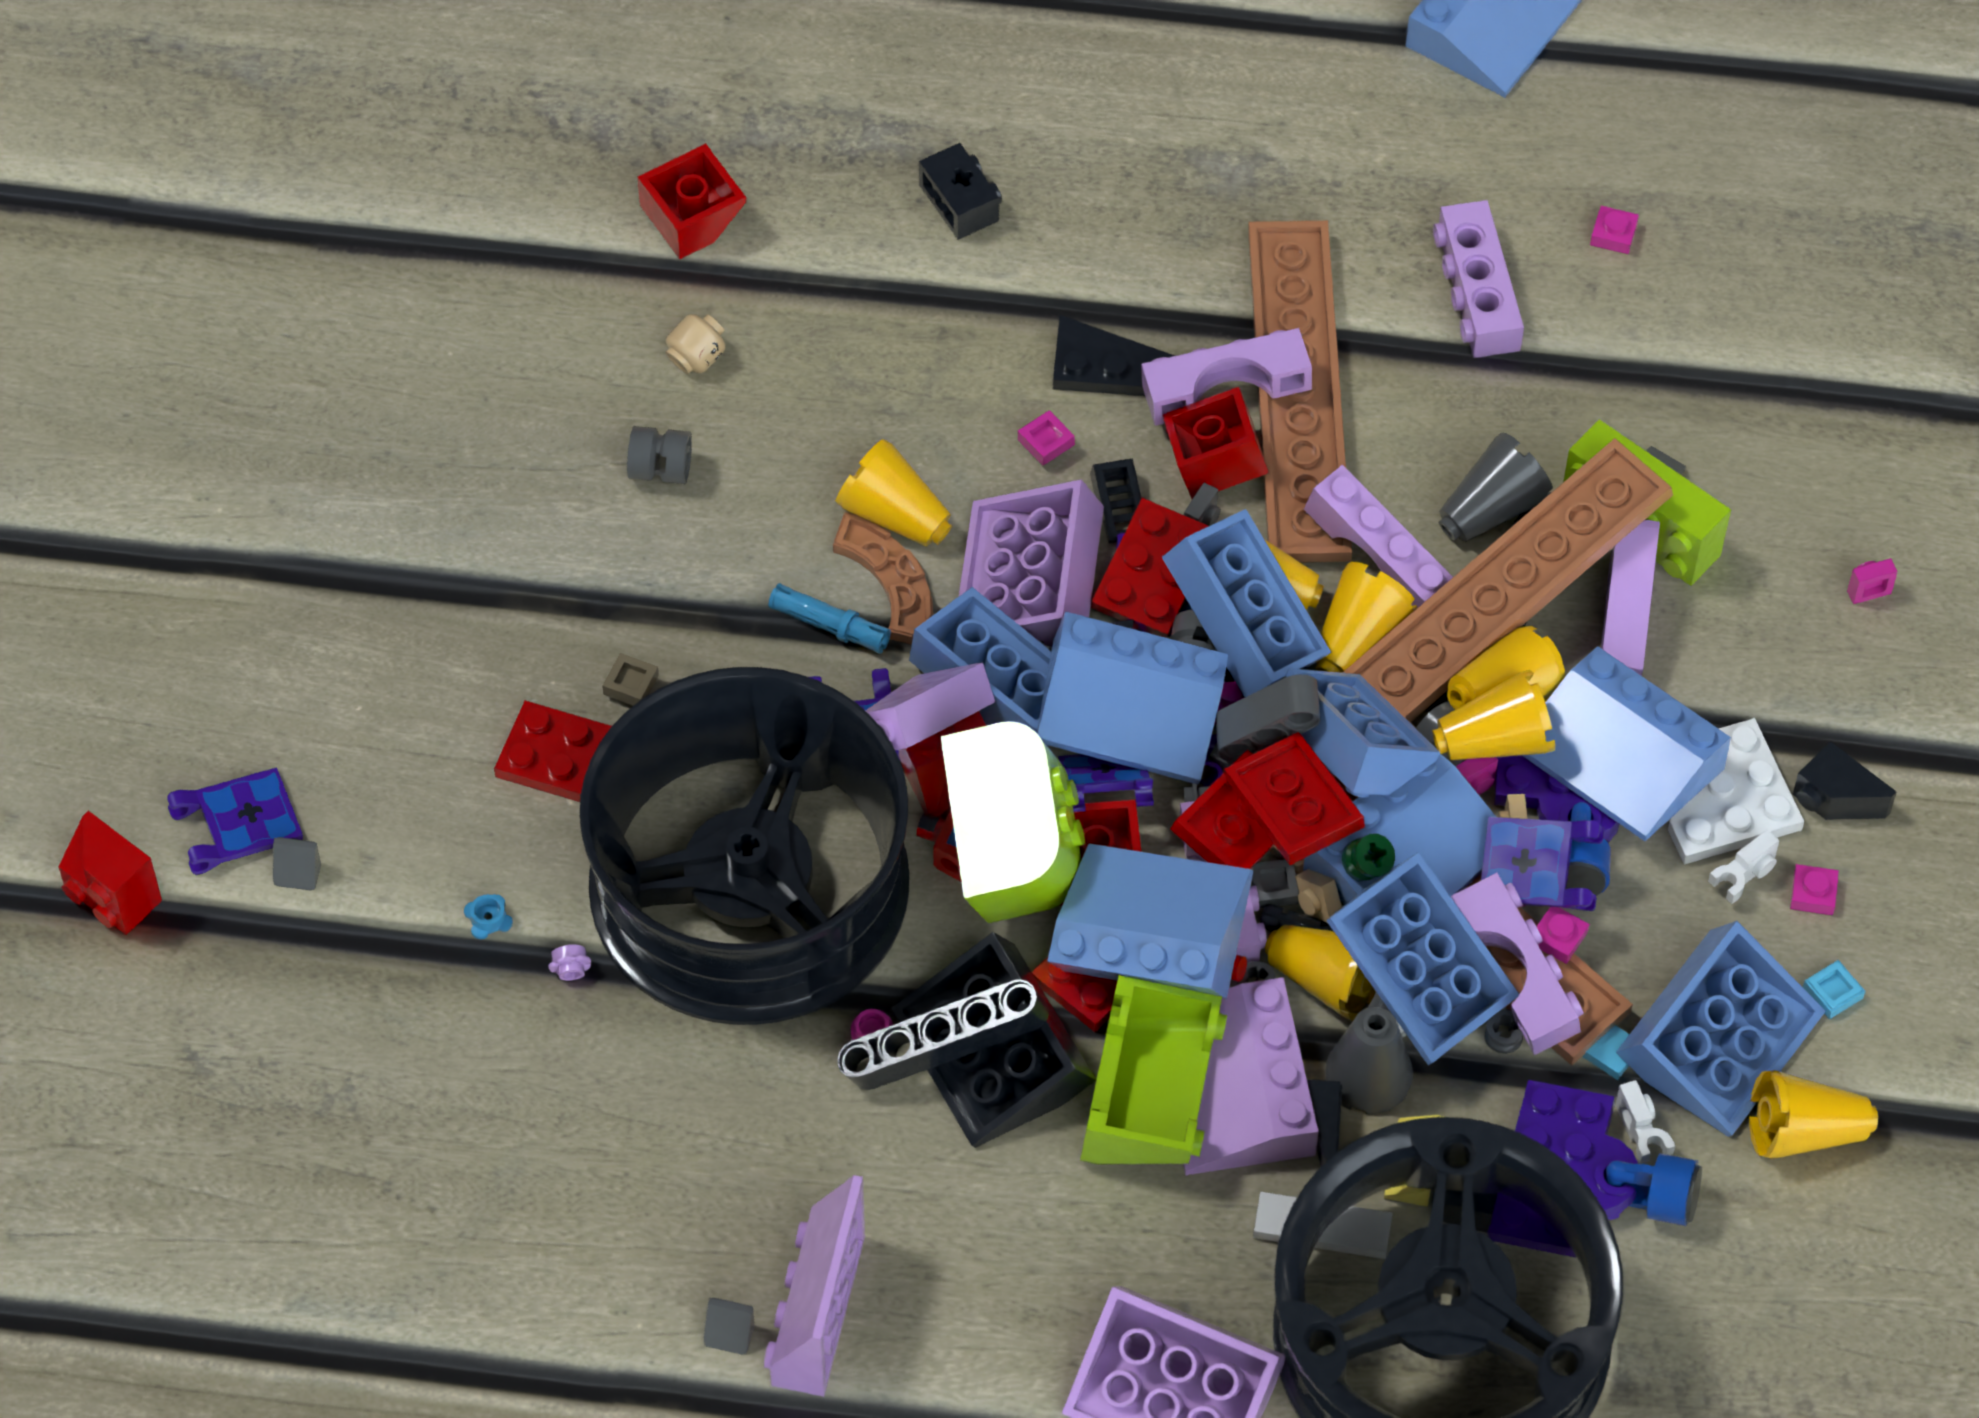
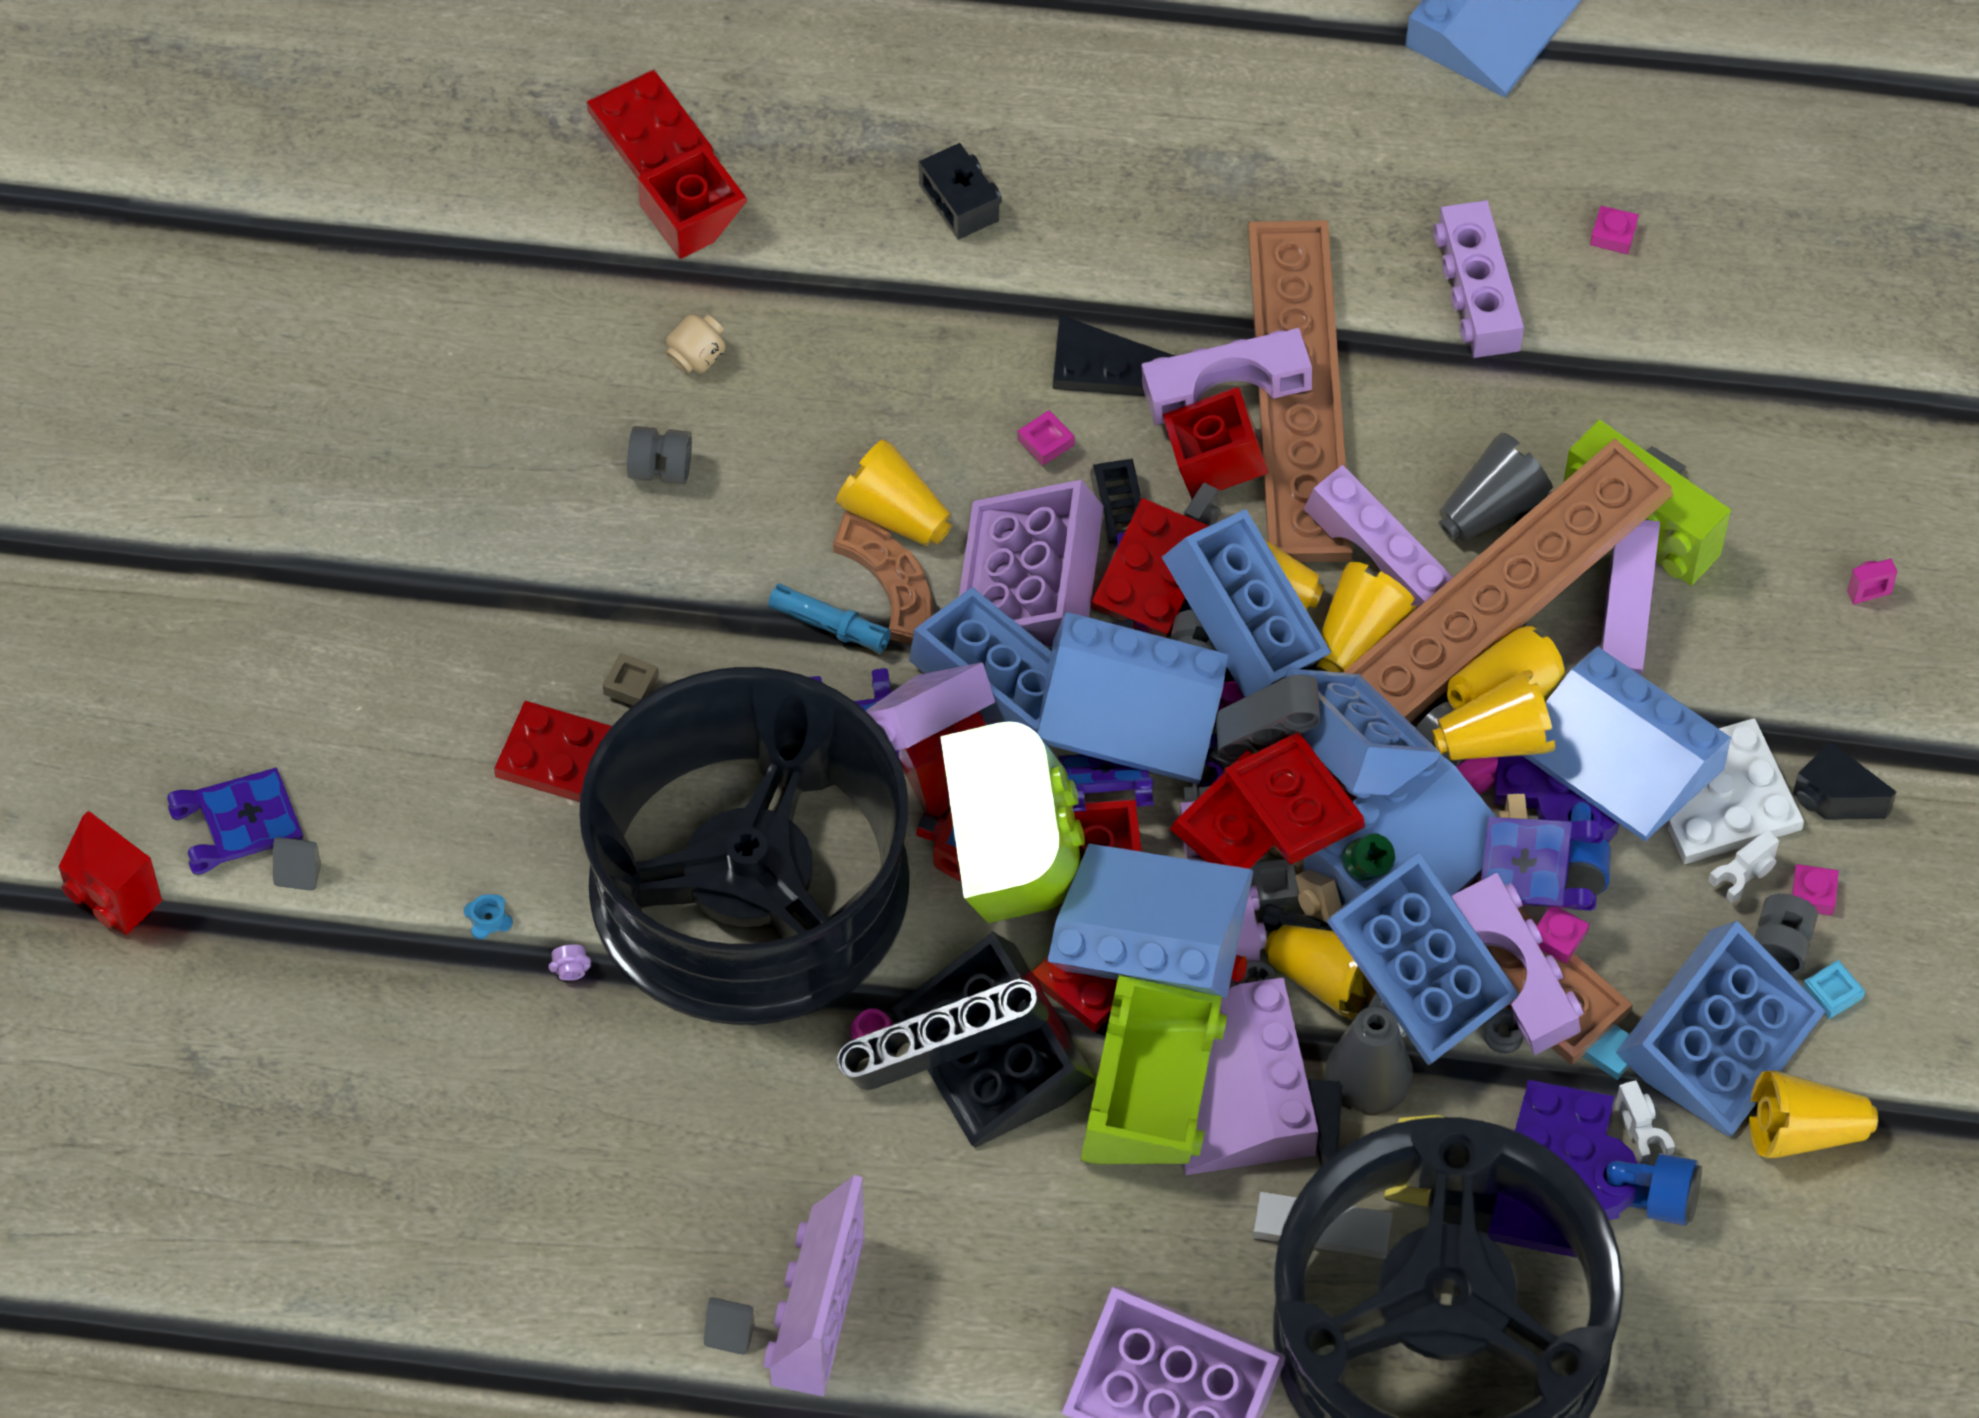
(645, 123): none -> red plate
(1786, 929): none -> dark grey wheel

